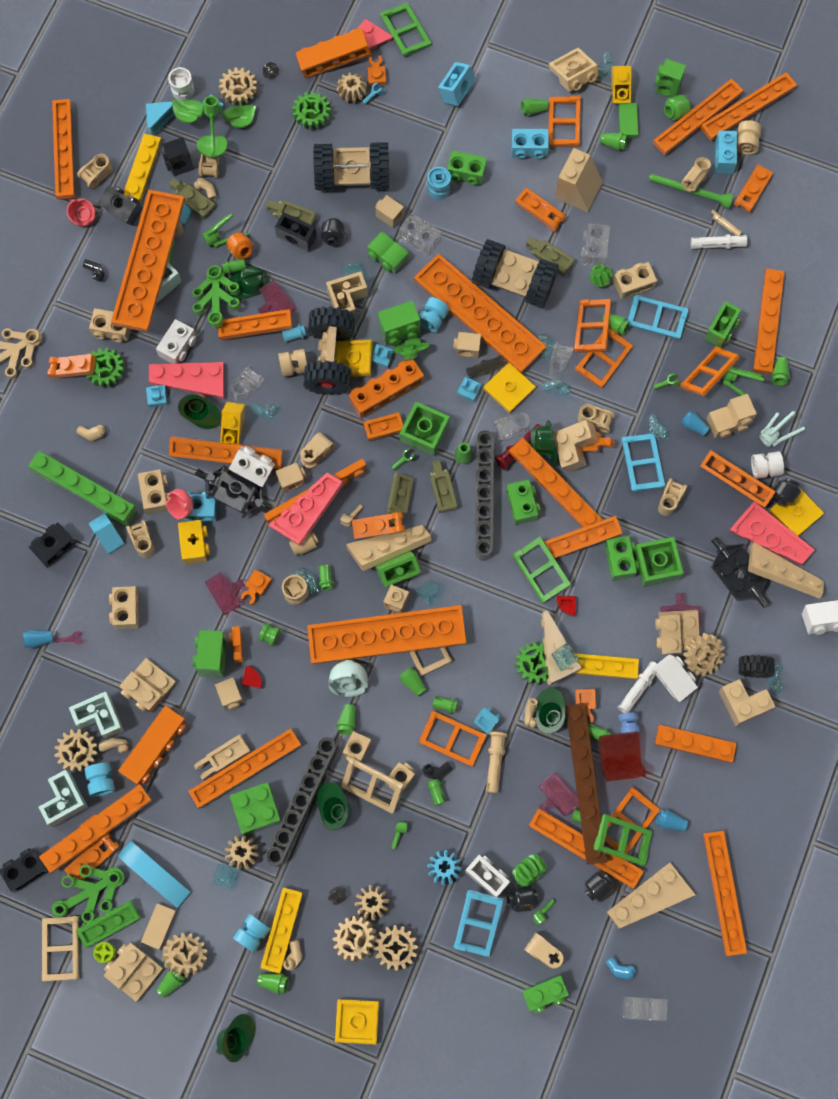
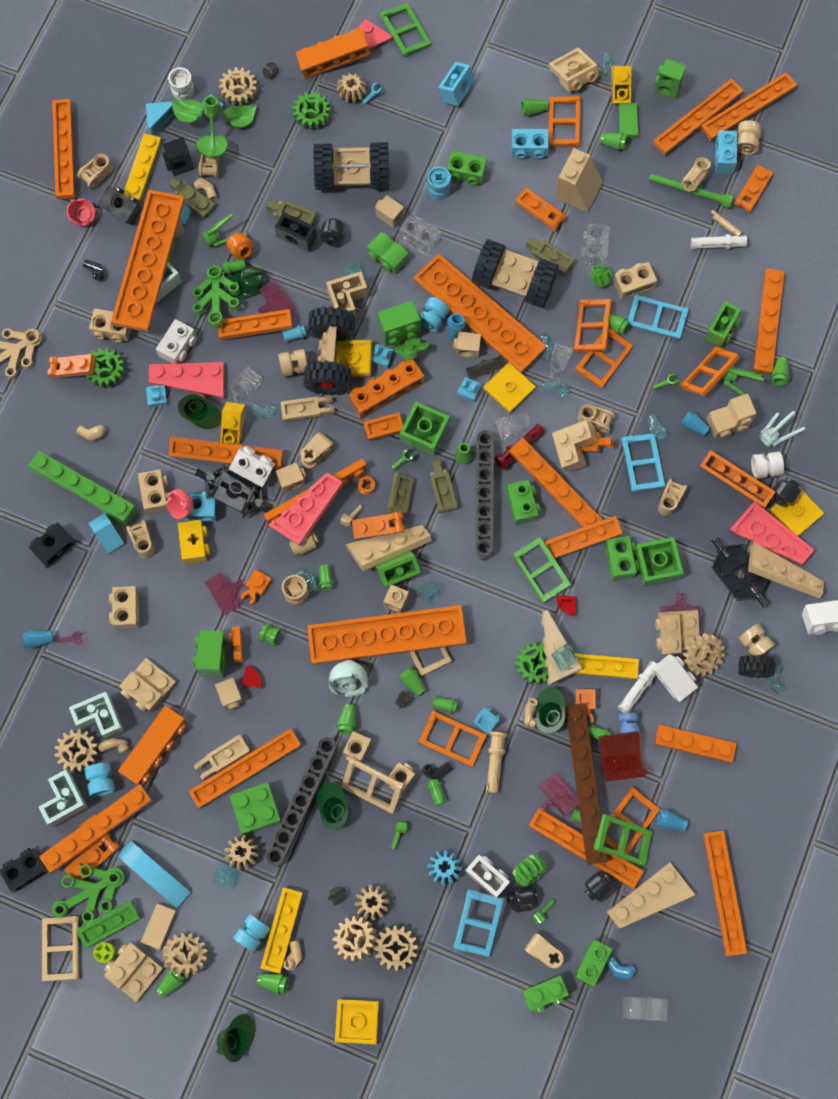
(306, 408): none -> tan hinge
(366, 491): none -> orange bush
(376, 72): orange plate -> none
(402, 699): none -> clear smoke plate
(455, 325): none -> dark azure cone
(543, 441): dark green piece -> none
(593, 963): none -> bright green brick
(677, 107): bright green head -> none
(741, 706): tan brick -> none
(761, 646): none -> tan wheel

